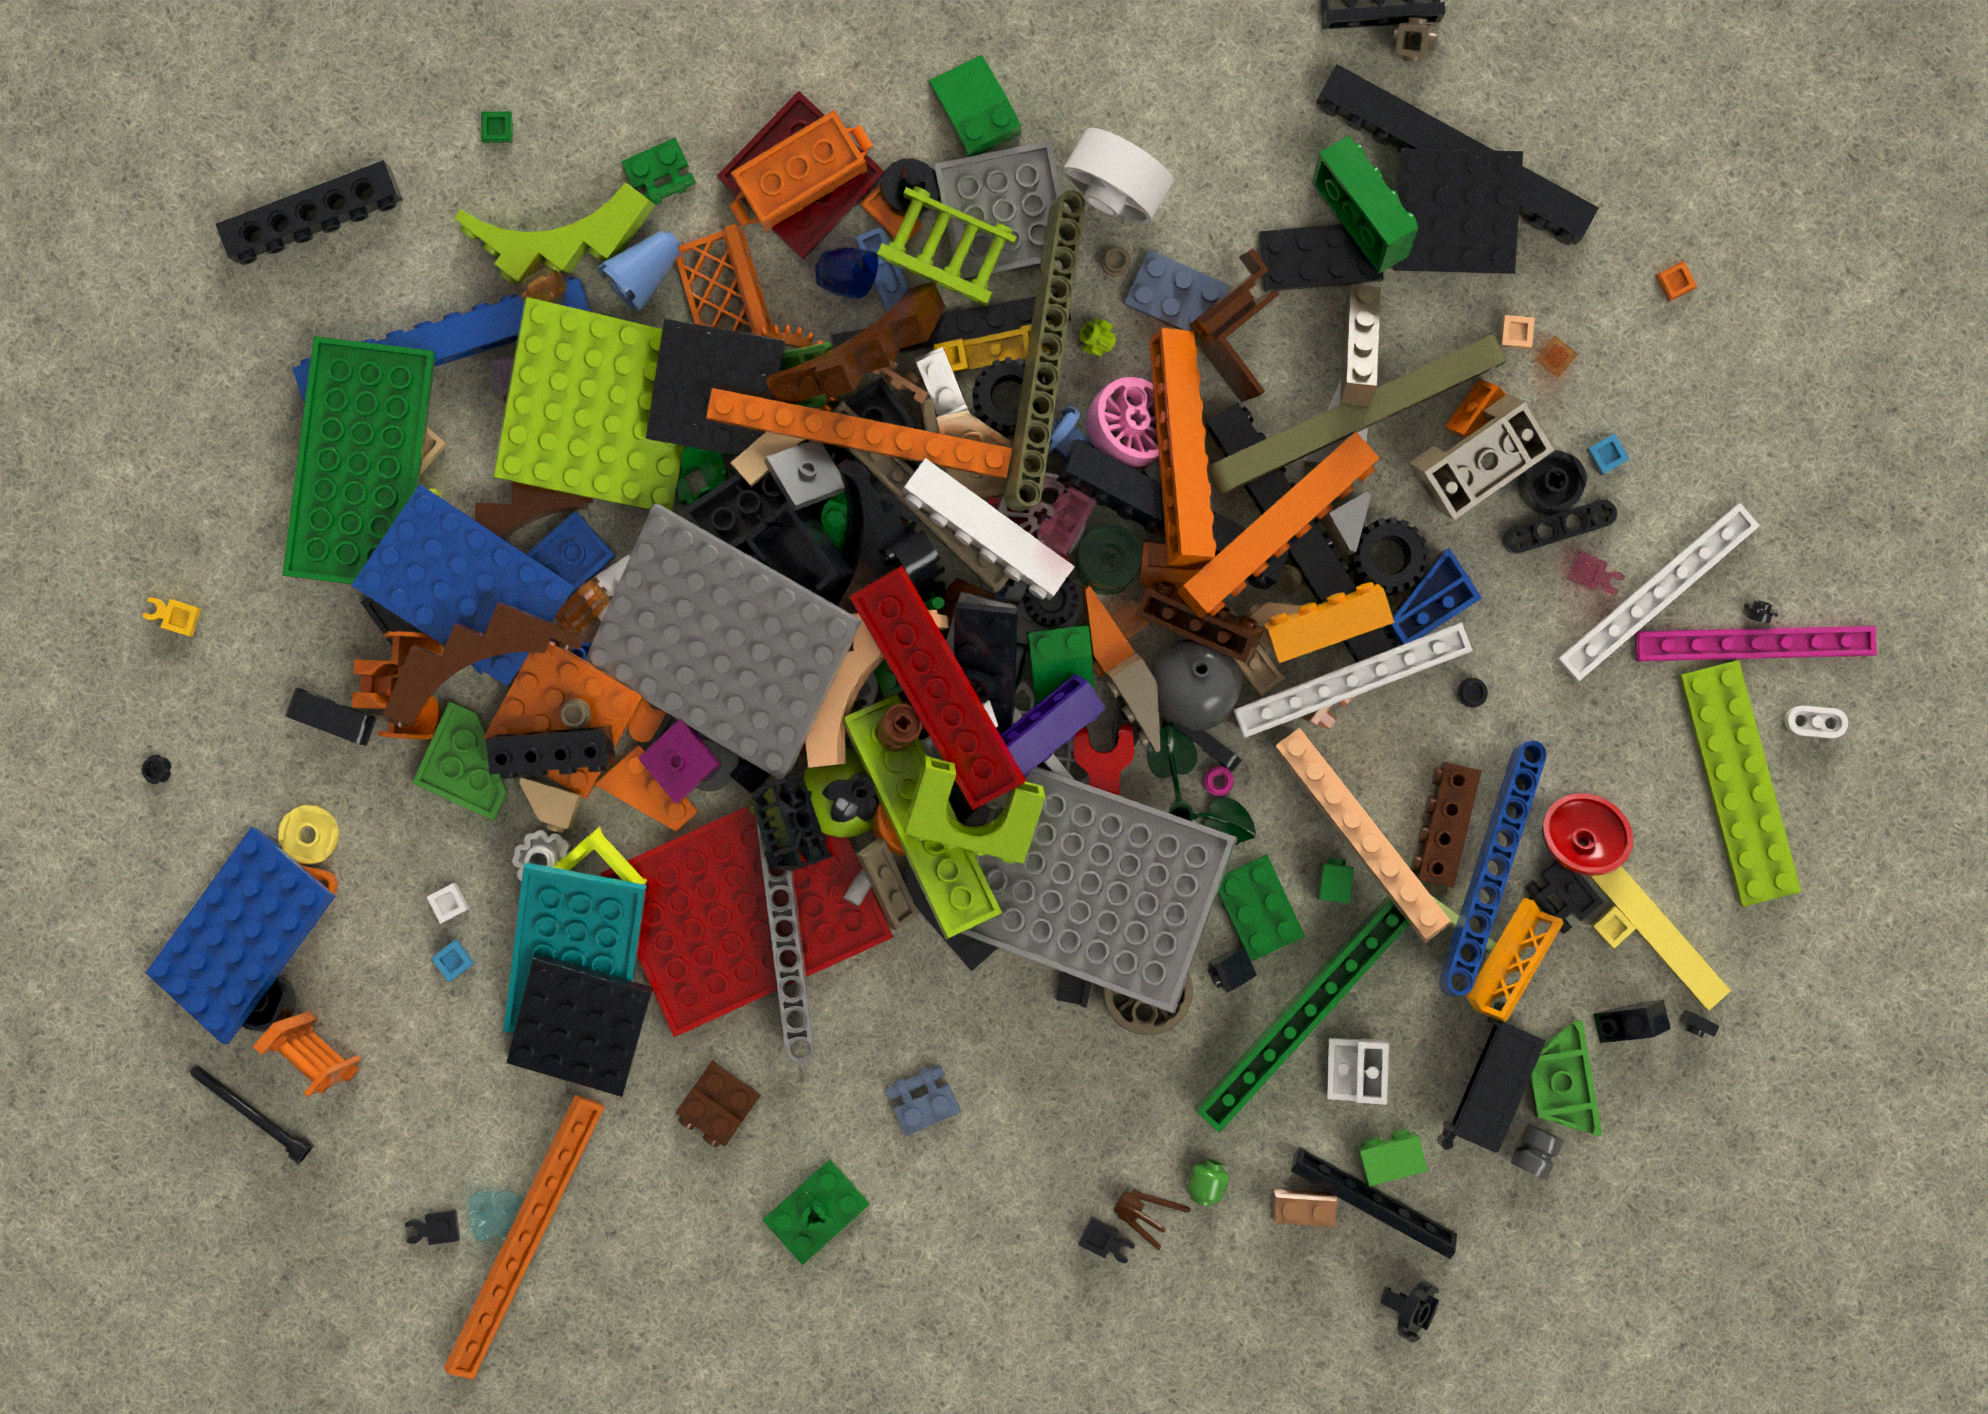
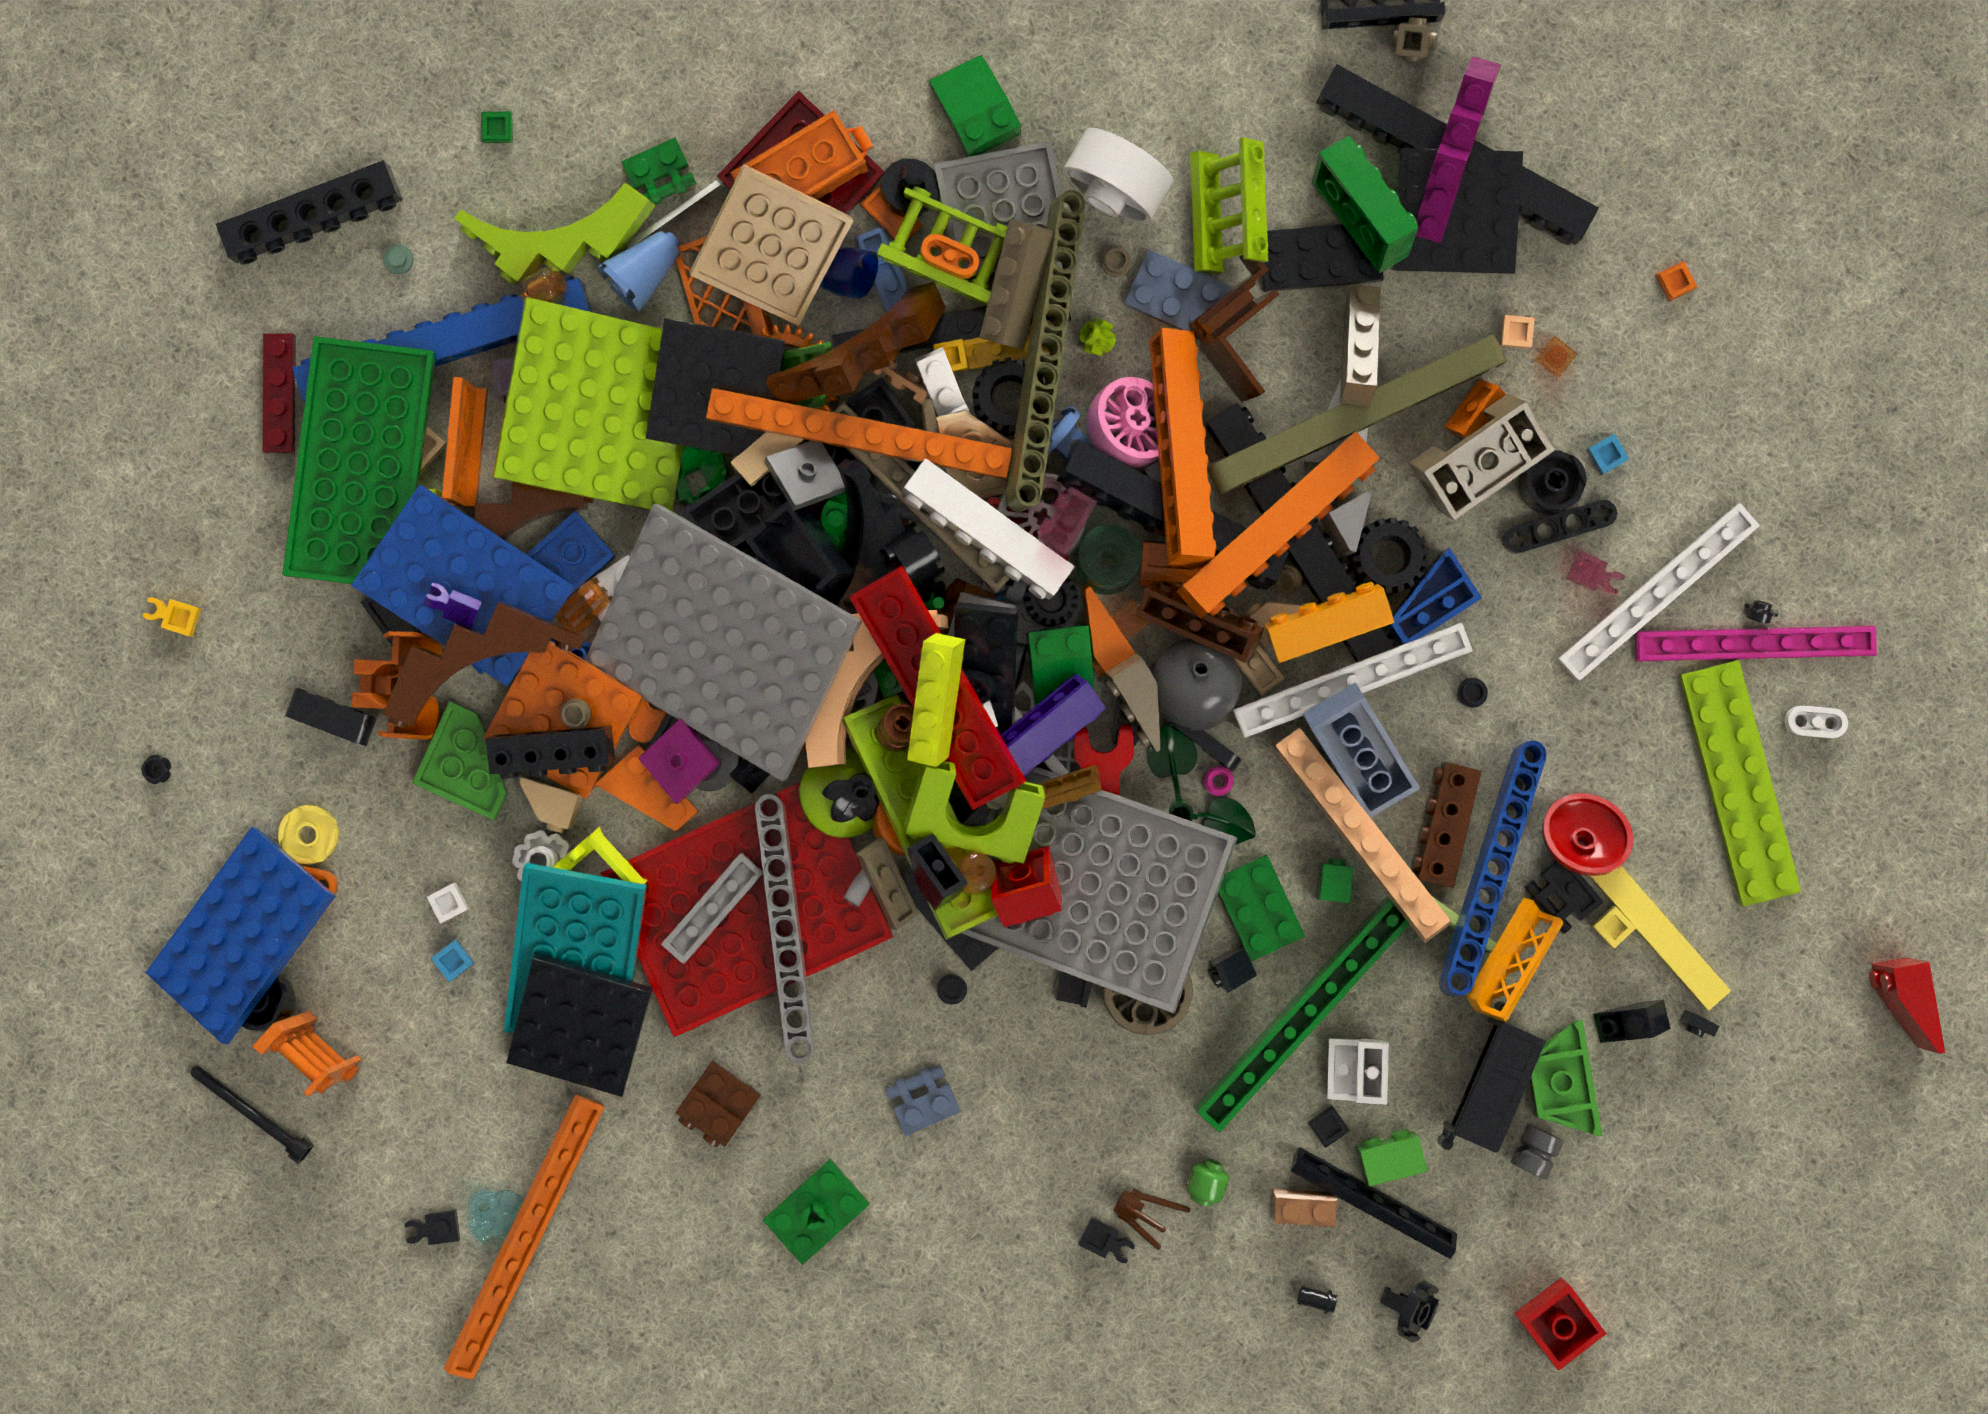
(279, 393): none -> dark red plate
(398, 259): none -> sand green plate
(456, 607): none -> dark purple plate
(464, 443): none -> orange fence
(675, 212): none -> white sticker
(712, 908): none -> light grey plate
(771, 245): none -> tan plate
(789, 824): black piece -> none
(935, 872): none -> black slope
(936, 699): none -> neon yellow brick
(950, 255): none -> orange plate
(952, 989): none -> black plate
(982, 866): none -> clear orange head
(1016, 284): none -> dark tan brick
(1026, 889): none -> red slope
(1071, 786): none -> pearl gold plate
(1207, 206): none -> lime fence
(1317, 1299): none -> black pin
(1328, 1126): none -> black tile
(1361, 750): none -> sand blue brick
(1456, 148): none -> magenta arch
(1560, 1323): none -> red brick
(1910, 996): none -> red slope

